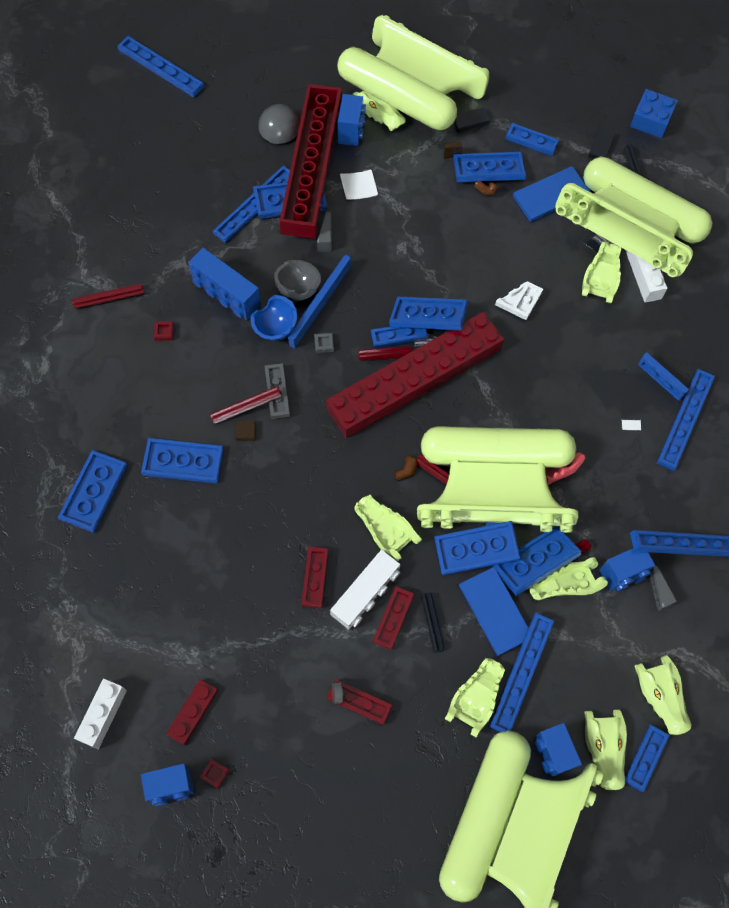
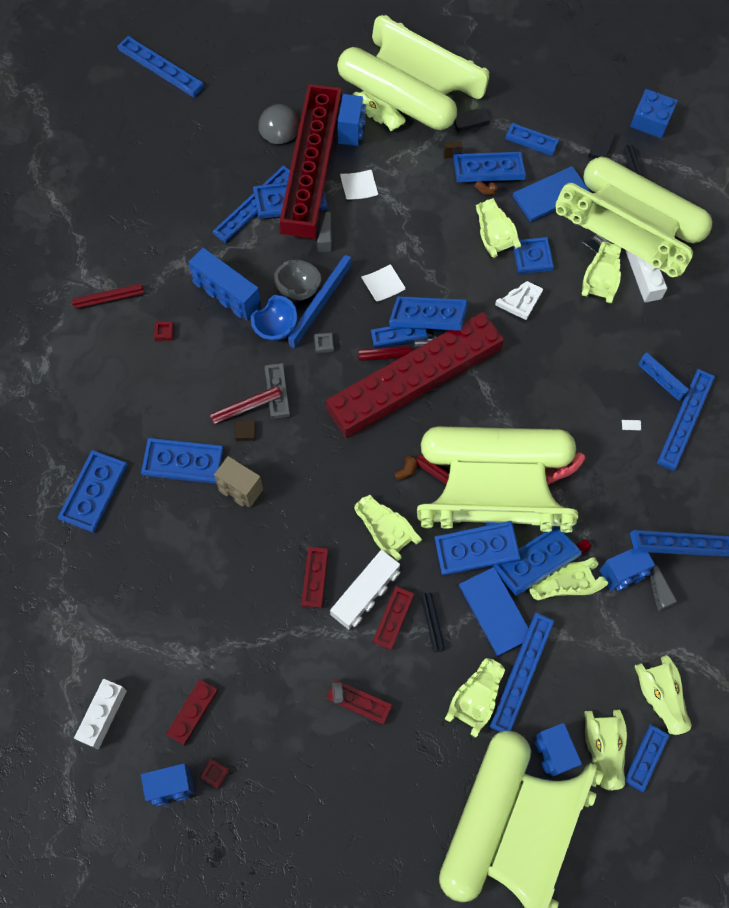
(238, 482): none -> dark tan brick
(383, 283): none -> white sticker
(496, 229): none -> yellowish green animal
(533, 256): none -> blue tile

